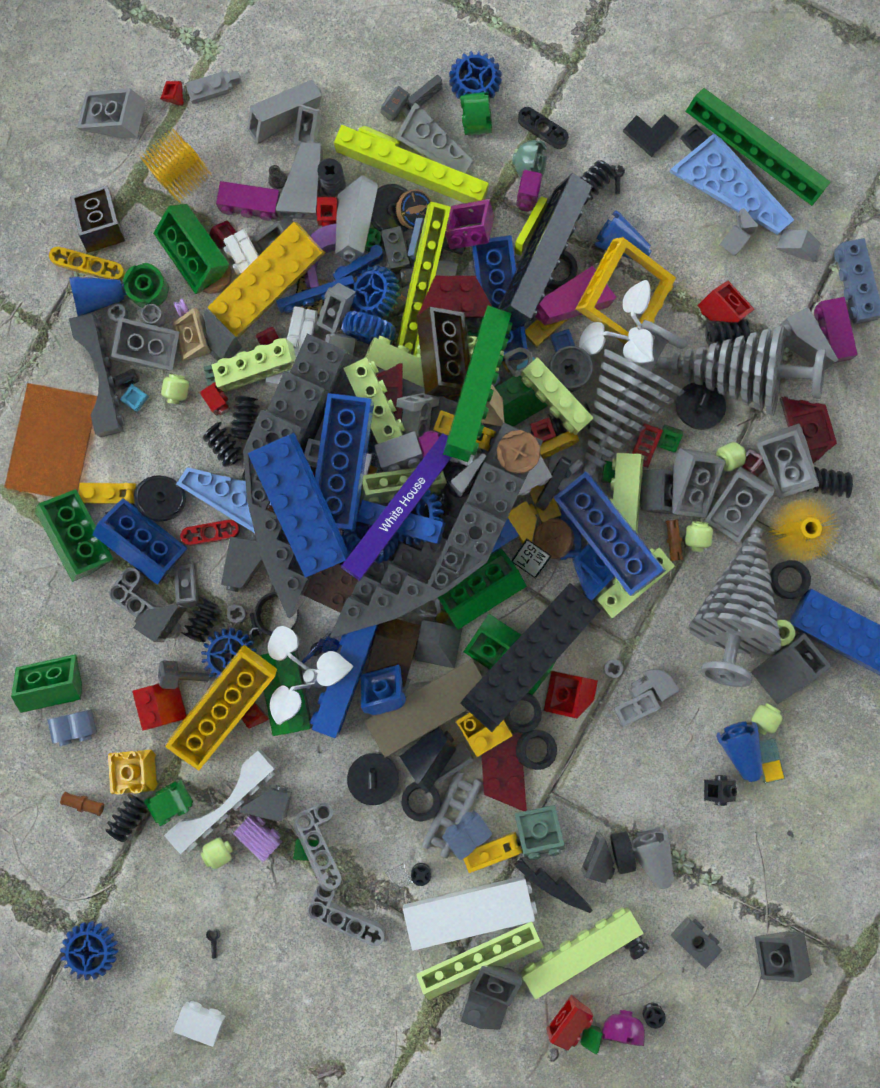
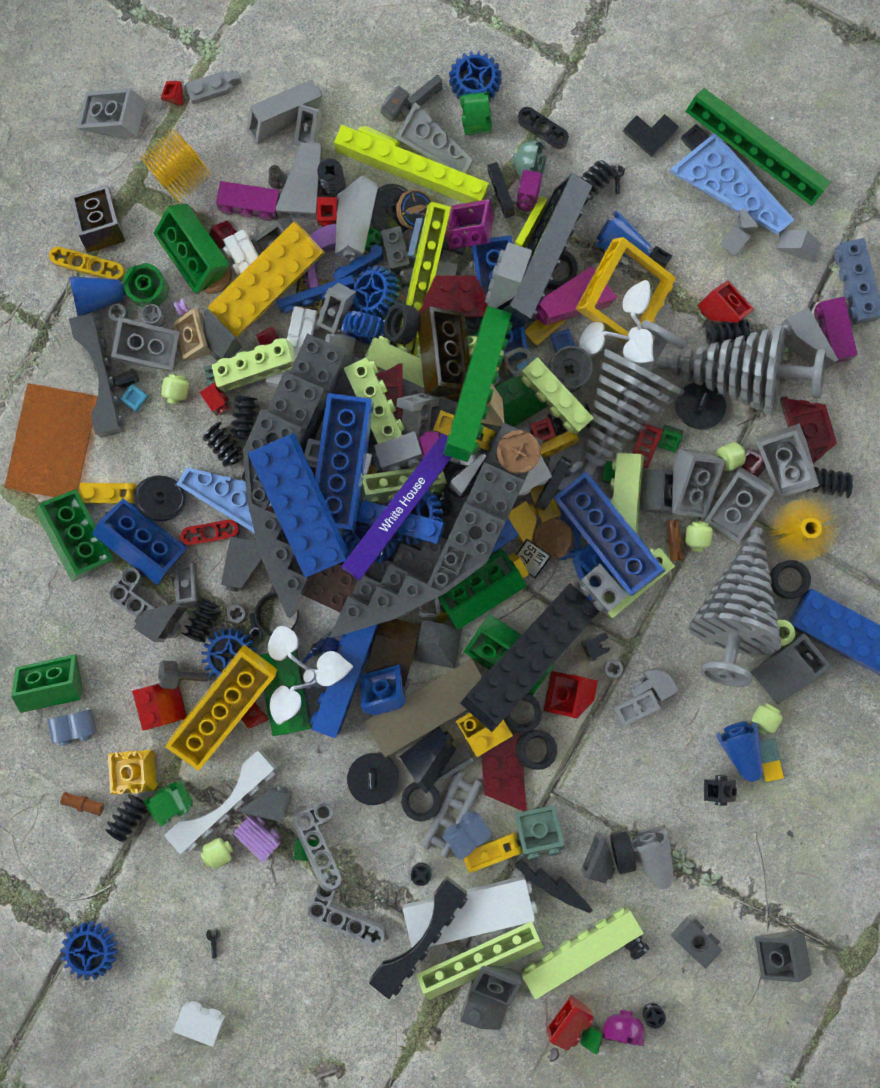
(392, 972): none -> black arch
(409, 326): none -> black tyre
(501, 190): none -> black beam
(507, 274): none -> light grey slope
(519, 565): none -> yellow tile
(592, 647): none -> black hinge
(606, 585): none -> light grey brick
(660, 256): none -> black slope

